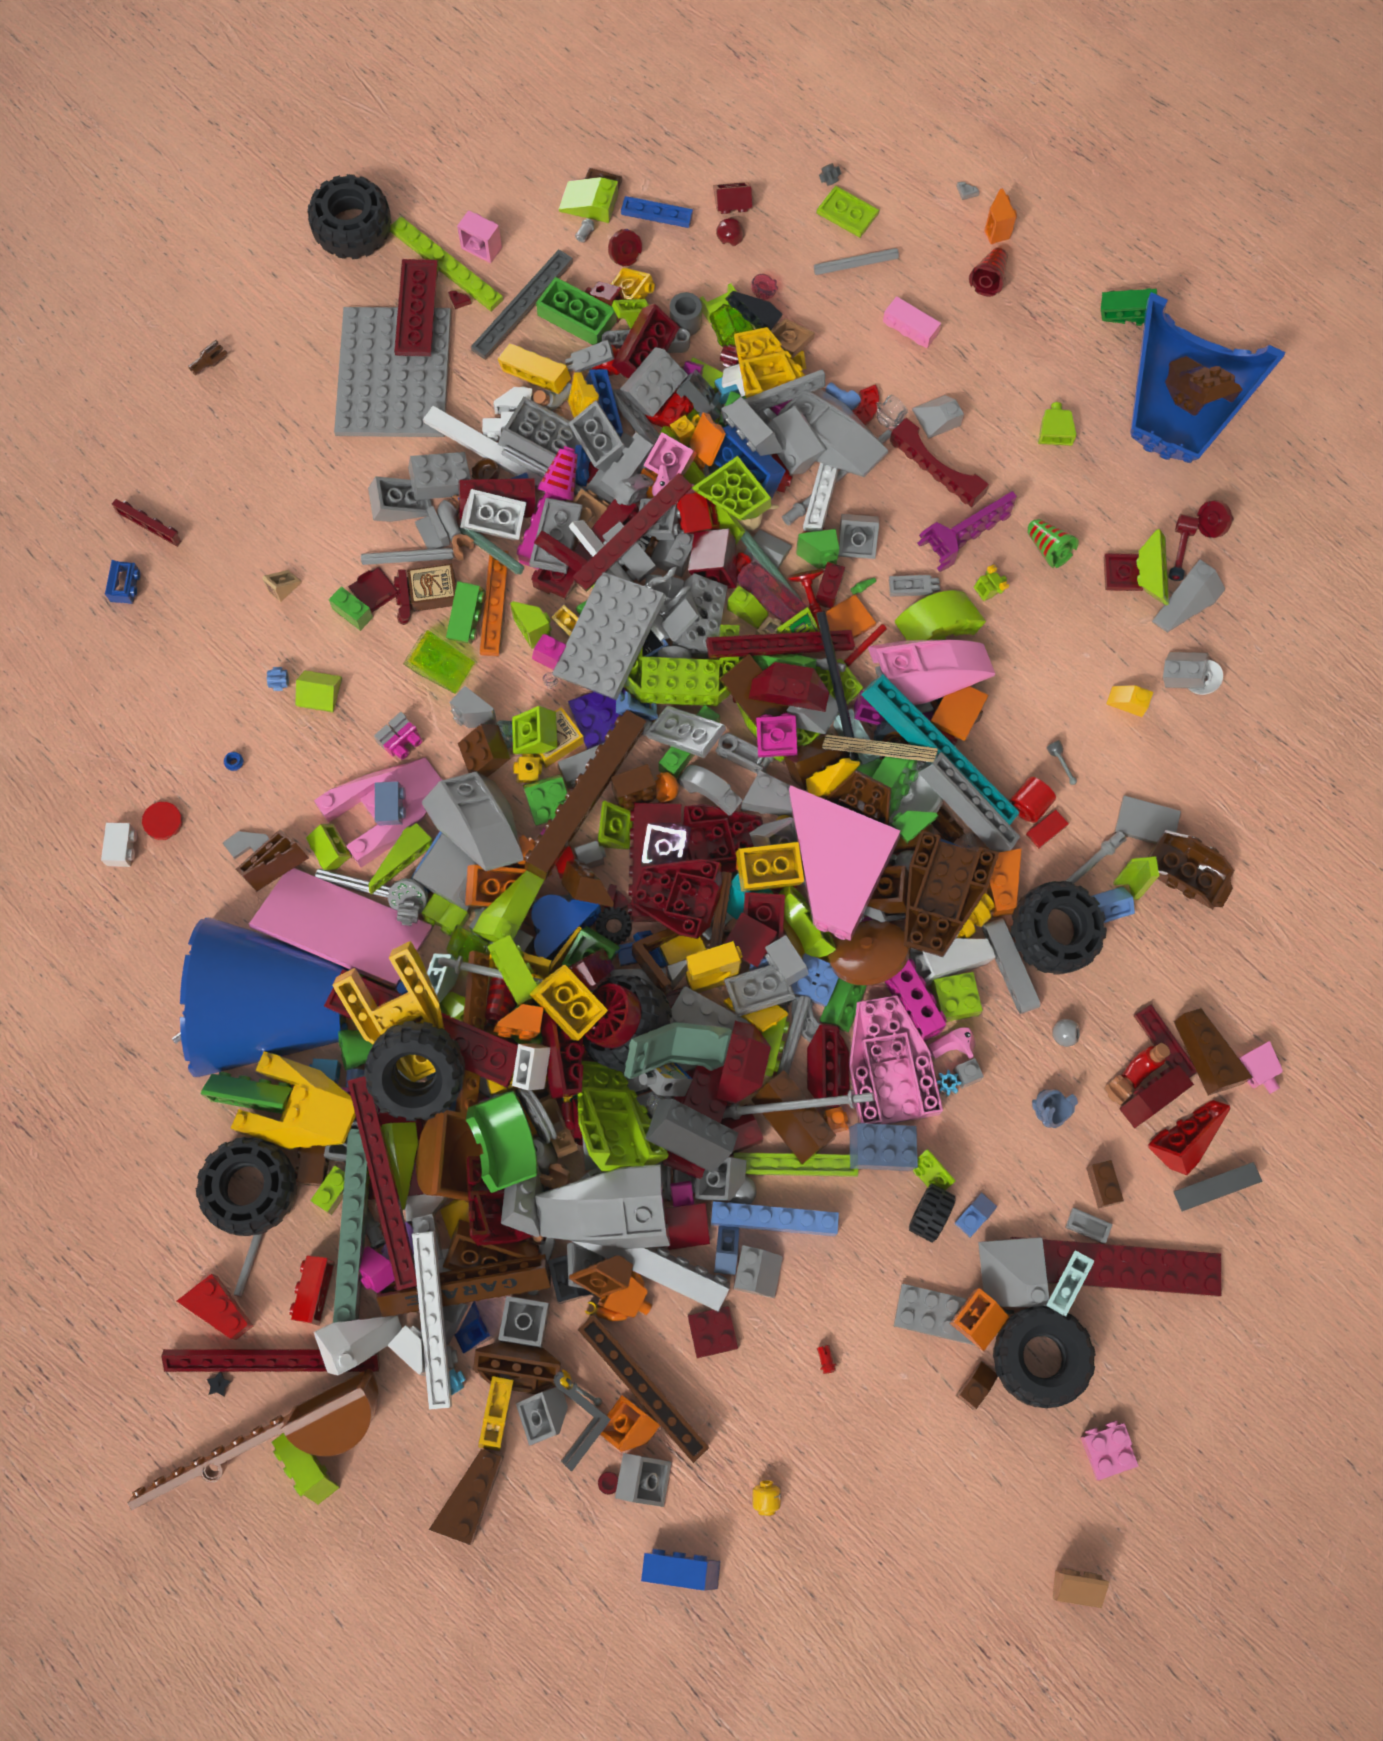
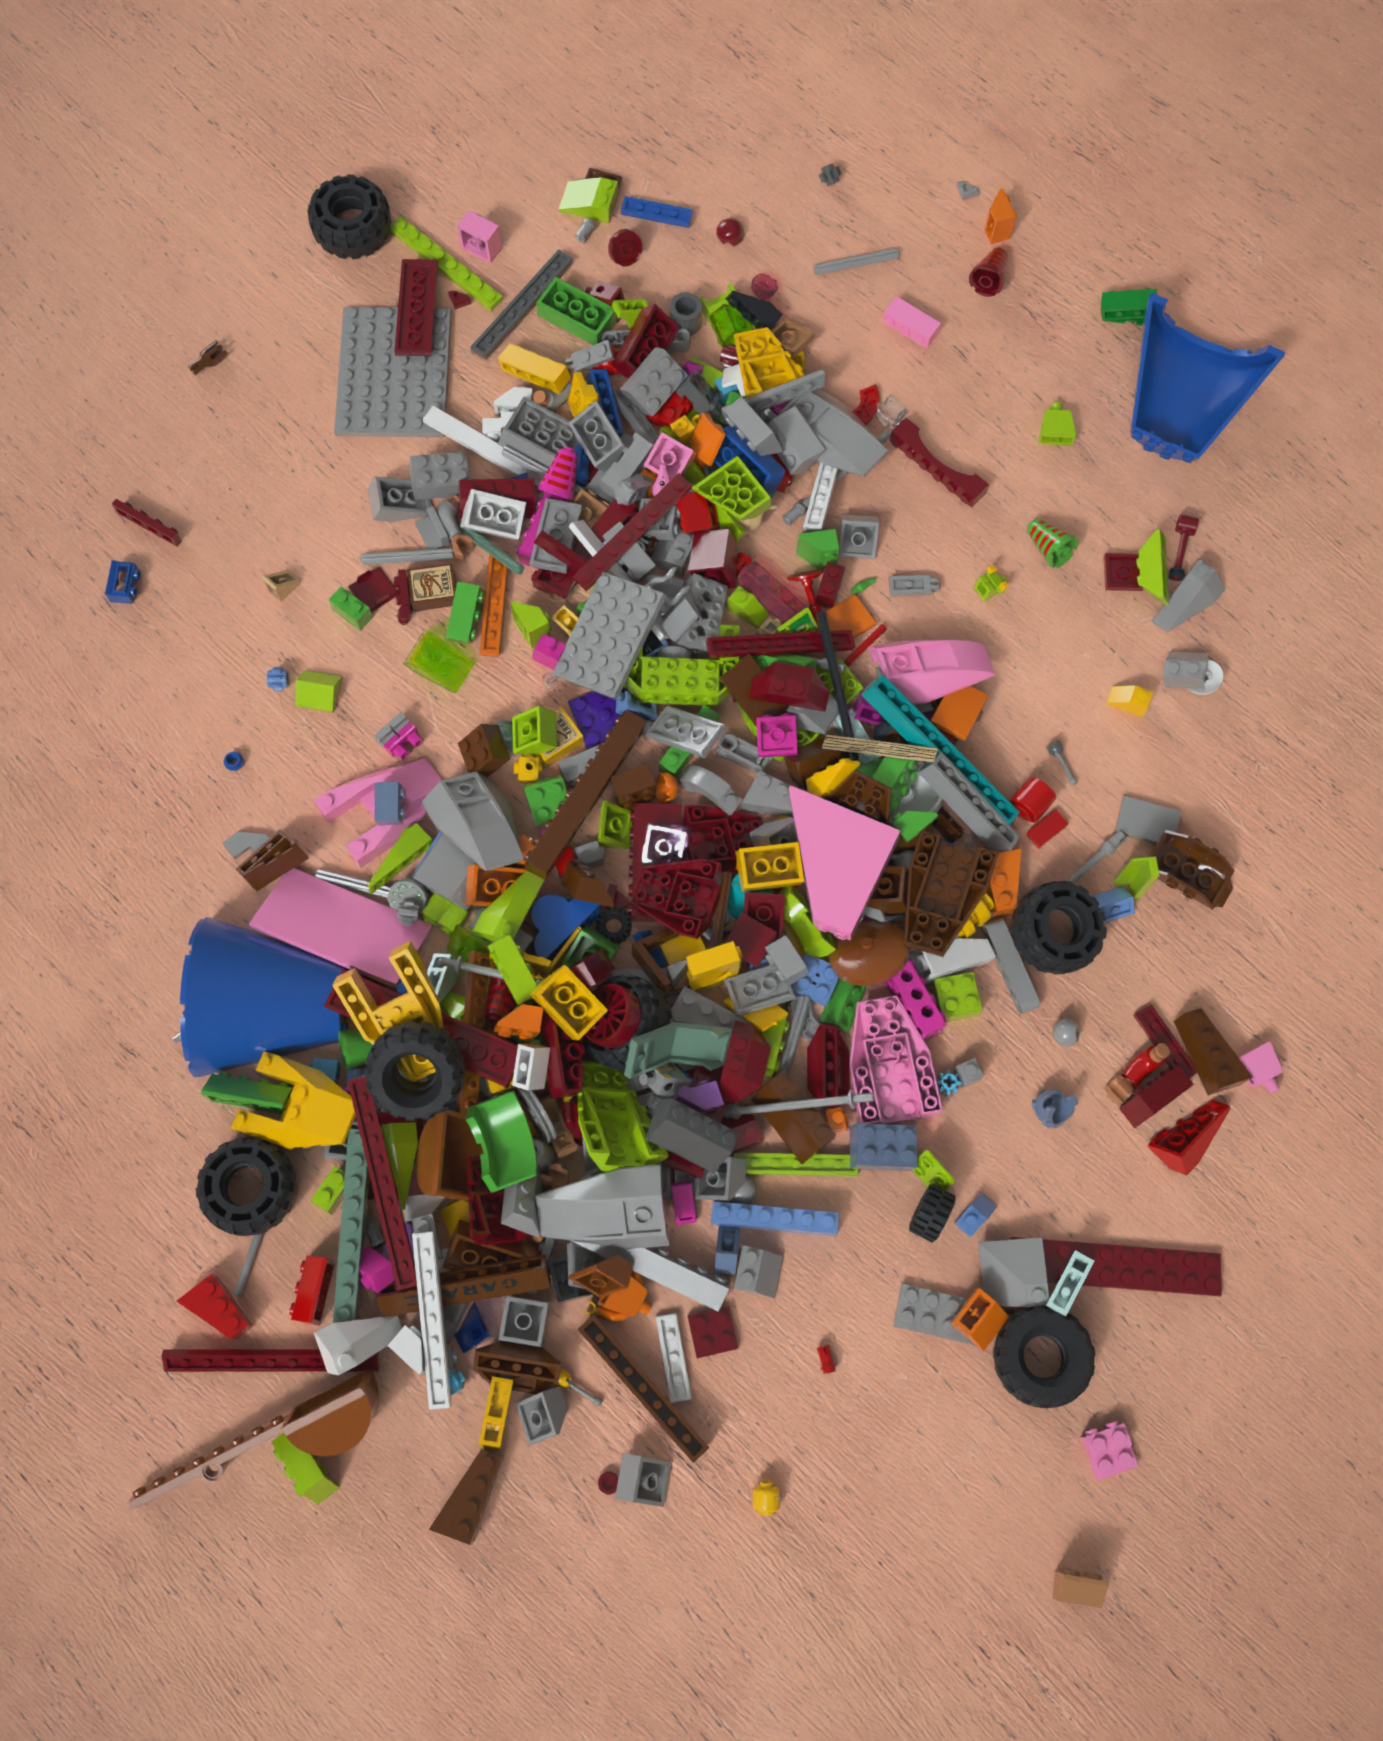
(118, 844): white brick -> none
(162, 820): red tile -> none
(218, 1384): black piece -> none
(312, 1166): reddish brown brick -> none
(328, 847): lime brick -> none
(471, 709): light grey slope -> none
(485, 469): reddish brown hair -> none
(590, 1433): dark grey hinge -> none
(625, 954): blue plate -> none
(628, 1426): orange slope -> none
(634, 283): yellow plate -> none
(673, 1358): none -> white tile
(680, 1570): blue wedge -> none
(687, 1225): dark red slope -> none
(702, 1098): none -> medium lavender slope
(733, 197): dark red slope -> none
(765, 562): sand green axle -> none
(772, 546): light grey slope -> none
(847, 211): lime tile -> none
(850, 398): medium blue pin -> none
(939, 415): light grey slope -> none
(940, 616): lime panel -> none
(948, 541): magenta hinge -> none
(959, 1039): bright pink animal -> none
(977, 1386): reddish brown slope -> none
(1088, 1226): light grey tile -> none
(1104, 1184): reddish brown brick -> none
(1195, 385): reddish brown slope -> none
(1214, 519): dark red tile -> none
(1217, 1186): dark grey slope -> none

